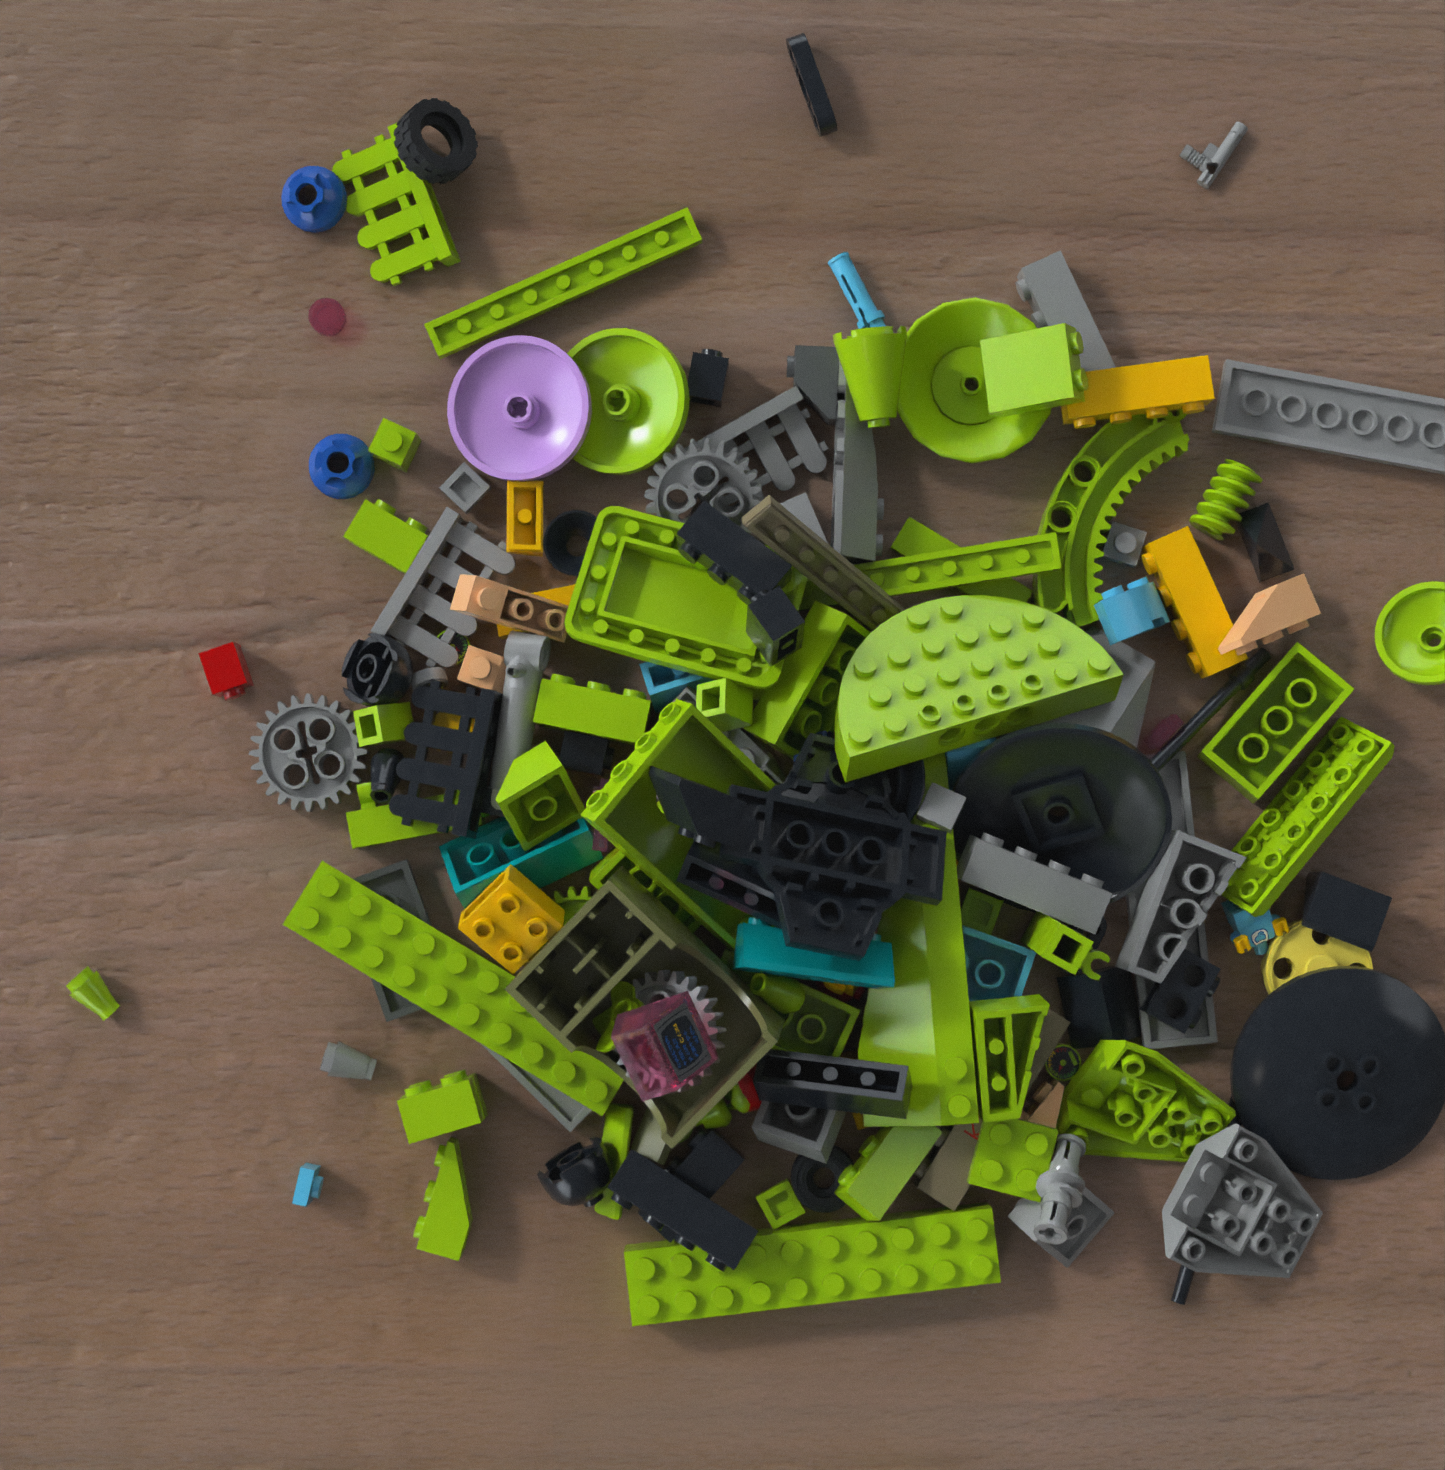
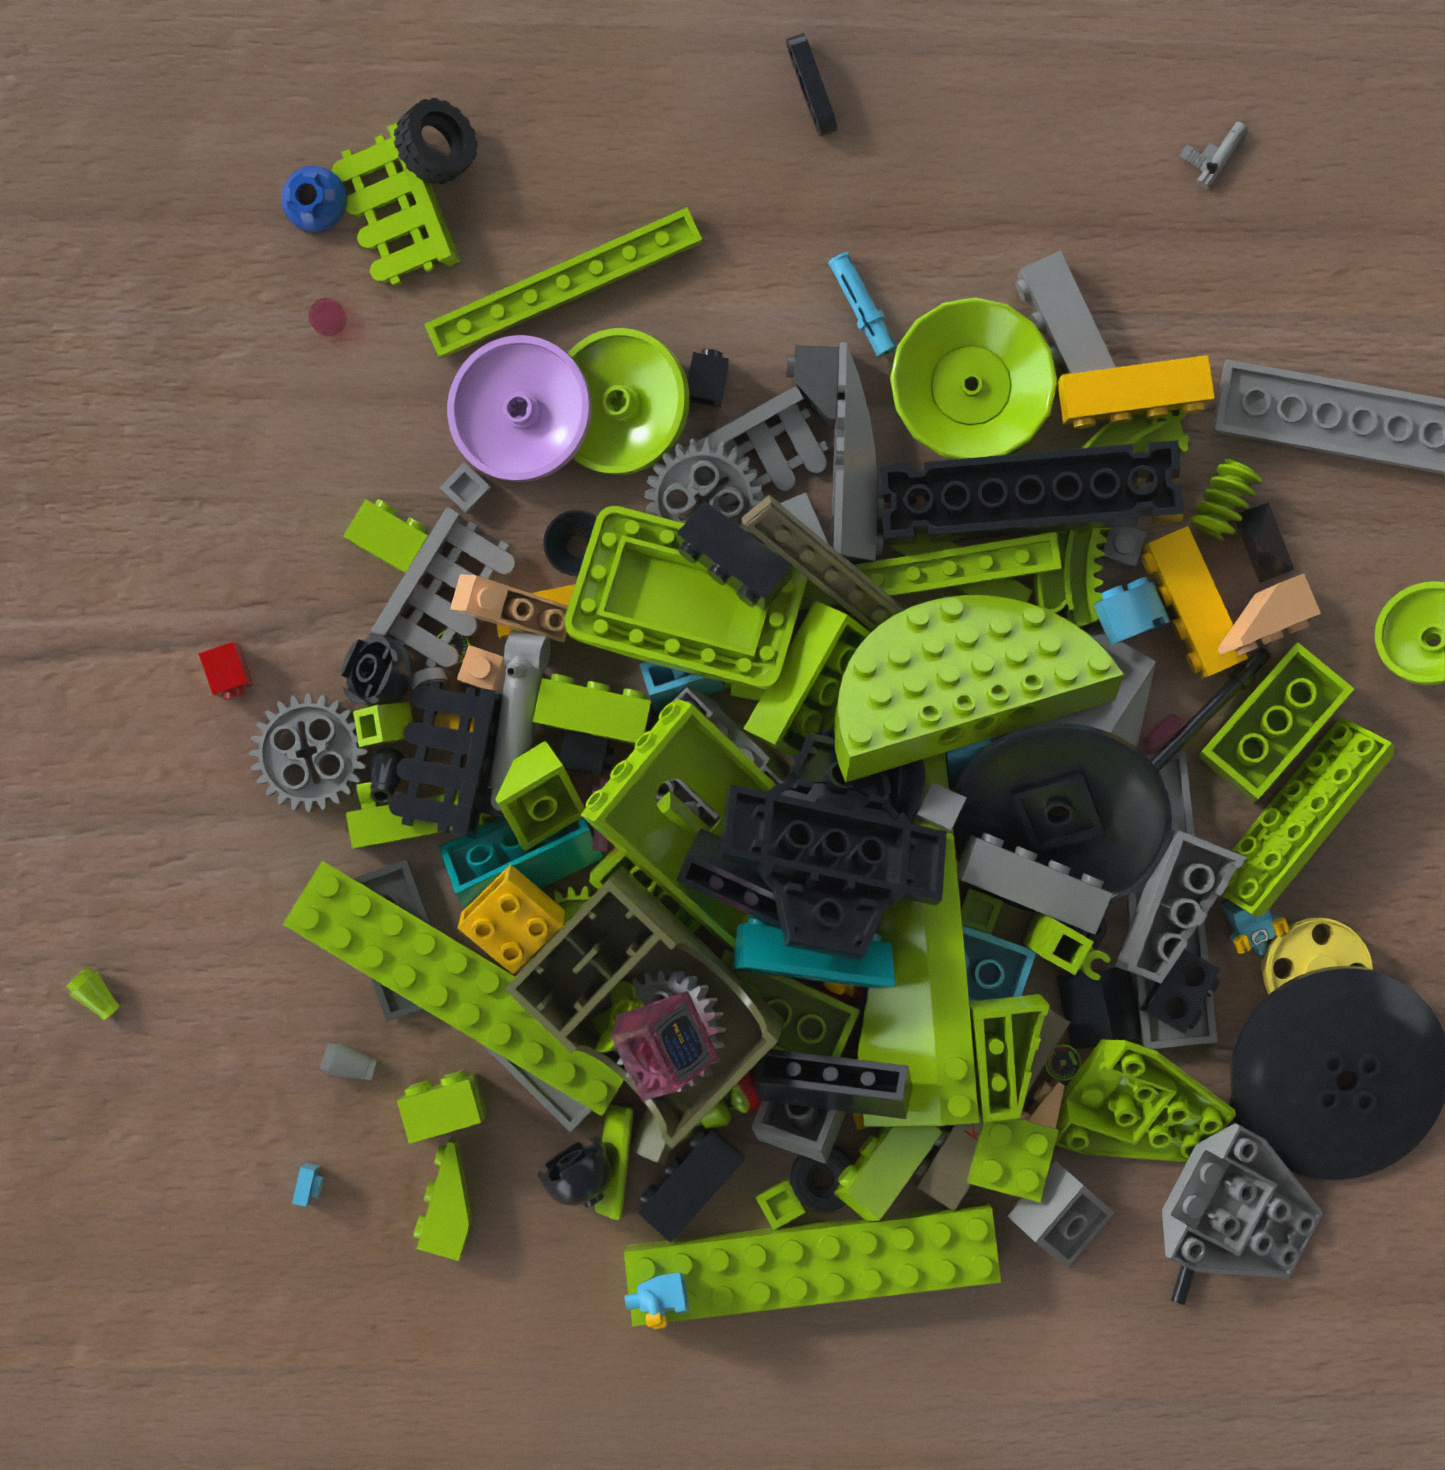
(354, 479): blue piece -> none
(394, 445): lime brick -> none
(525, 517): yellow slope -> none
(660, 1296): none -> medium azure piece
(683, 1210): black brick -> none
(698, 809): black slope -> none
(725, 704): lime brick -> none
(774, 625): black brick -> none
(781, 993): lime cone -> none
(873, 371): lime cone -> none
(1032, 493): none -> black brick
(1033, 370): lime brick -> none
(1060, 1189): light grey piece -> none
(1344, 909): black slope -> none

